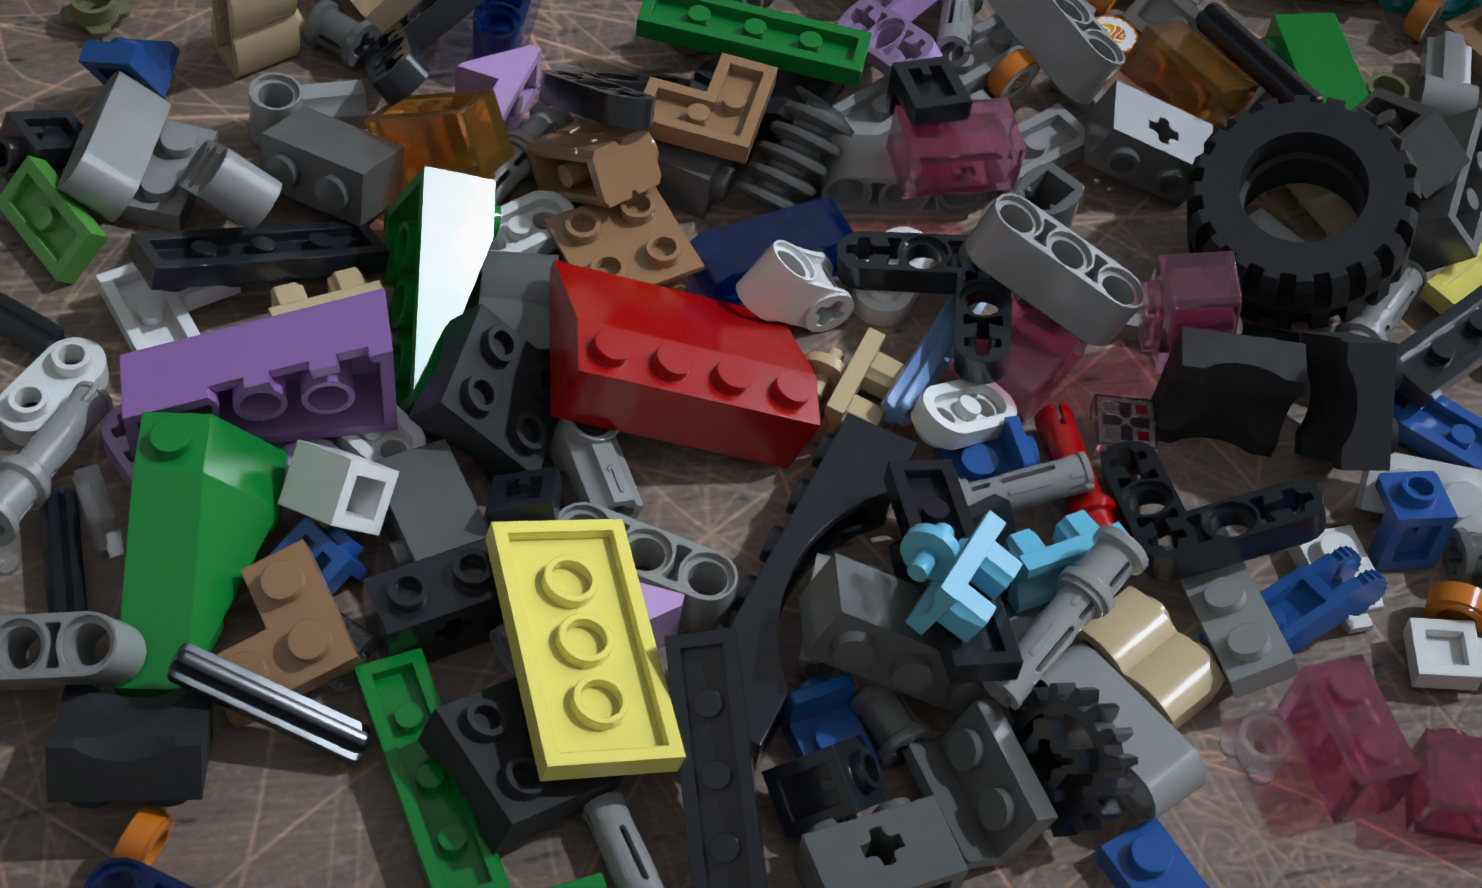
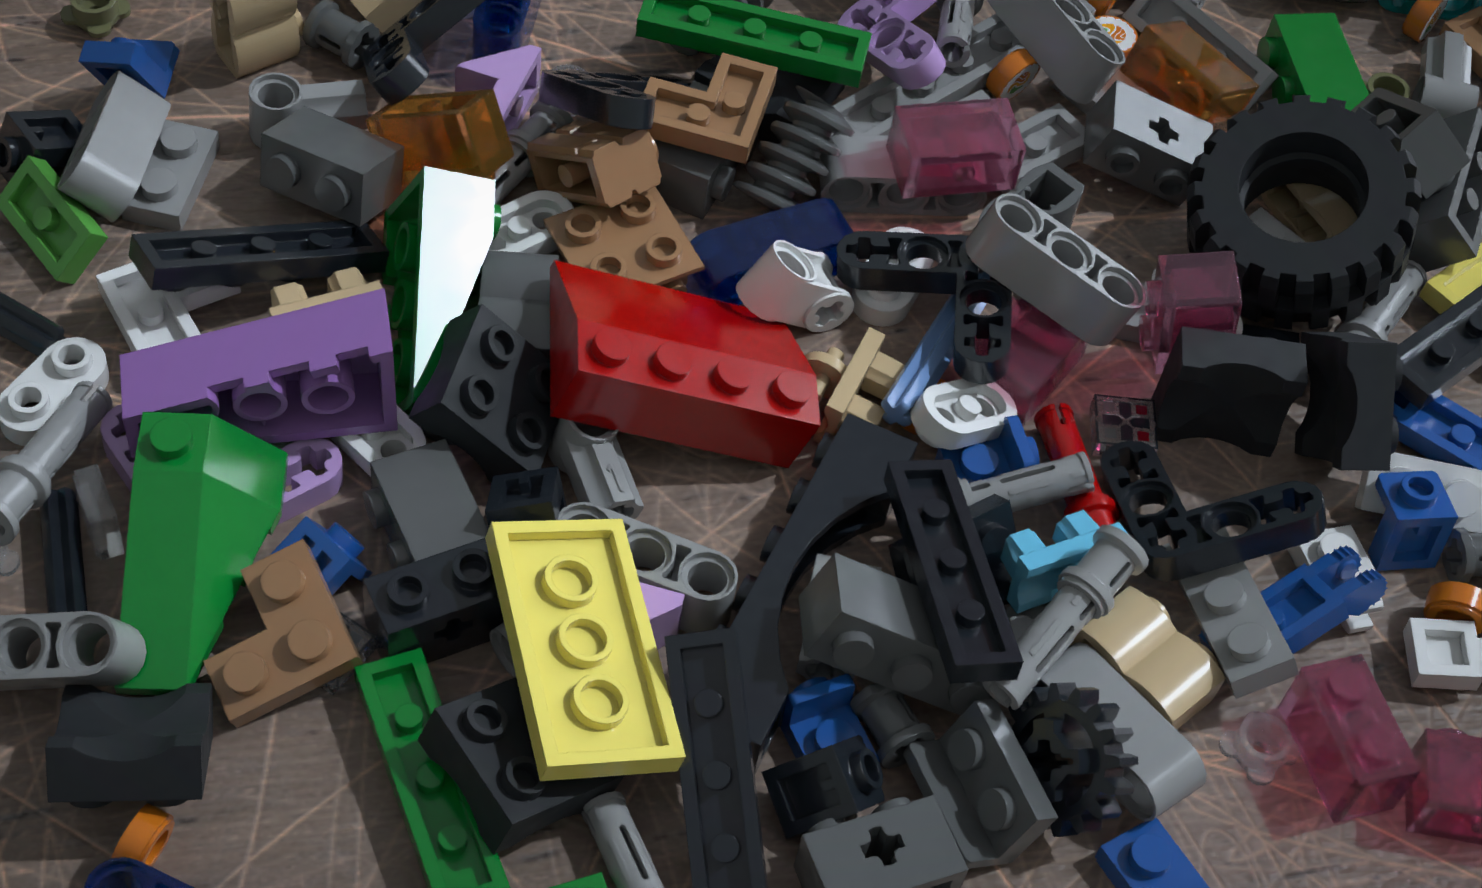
(230, 184): light grey beam -> none
(268, 703): black axle -> none
(338, 487): white brick -> none
(928, 91): black bracket -> none
(950, 565): medium azure hips -> none
(1252, 55): black axle -> none

